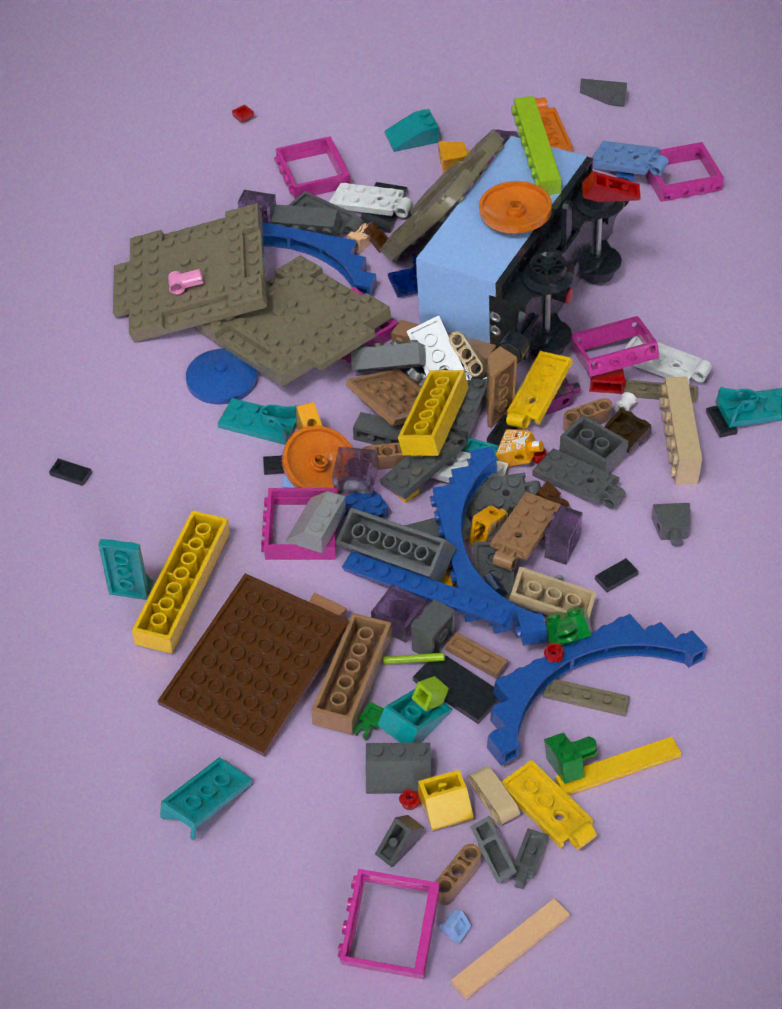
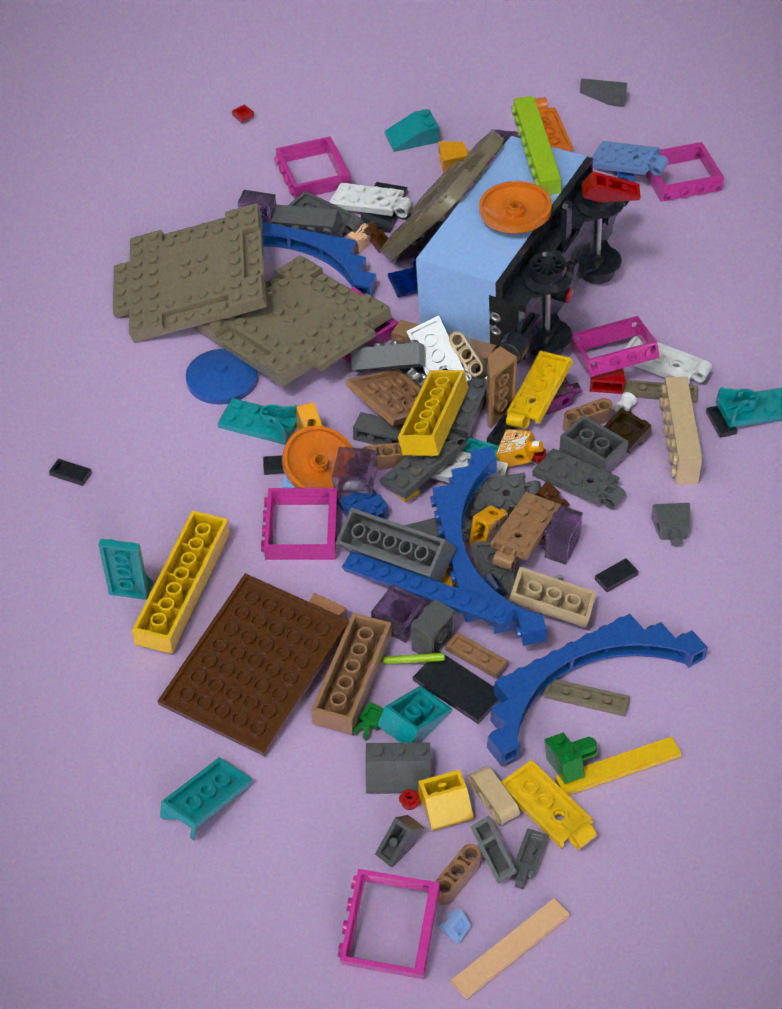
(179, 281): bright pink piece -> none
(318, 521): light grey slope -> none
(430, 693): lime brick -> none
(551, 649): red plate -> none
(568, 626): green brick -> none

